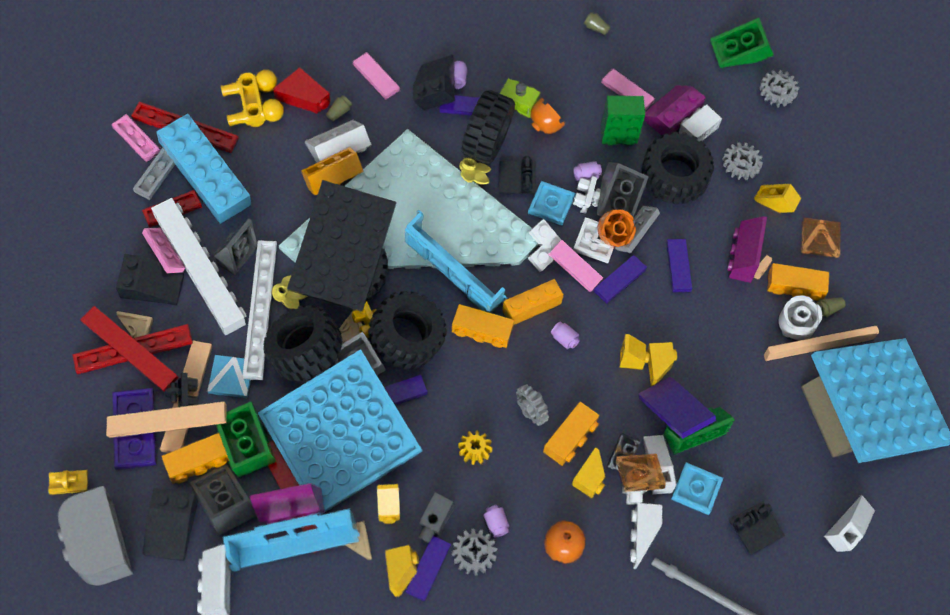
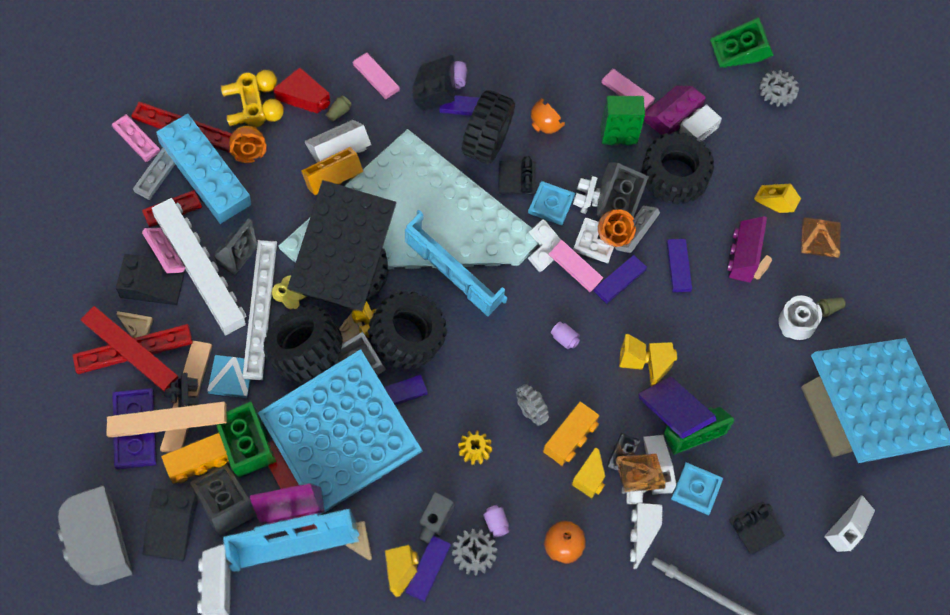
(68, 482): yellow hips -> none
(247, 144): none -> orange cylinder
(388, 503): yellow slope -> none
(474, 171): light yellow plate -> none
(482, 326): light orange brick -> none
(523, 96): lime piece -> none
(533, 302): light orange brick -> none
(587, 170): lavender brick -> none
(597, 24): olive cone -> none
(742, 161): light grey gear -> none
(798, 281): light orange brick -> none
(821, 343): light nougat tile -> none

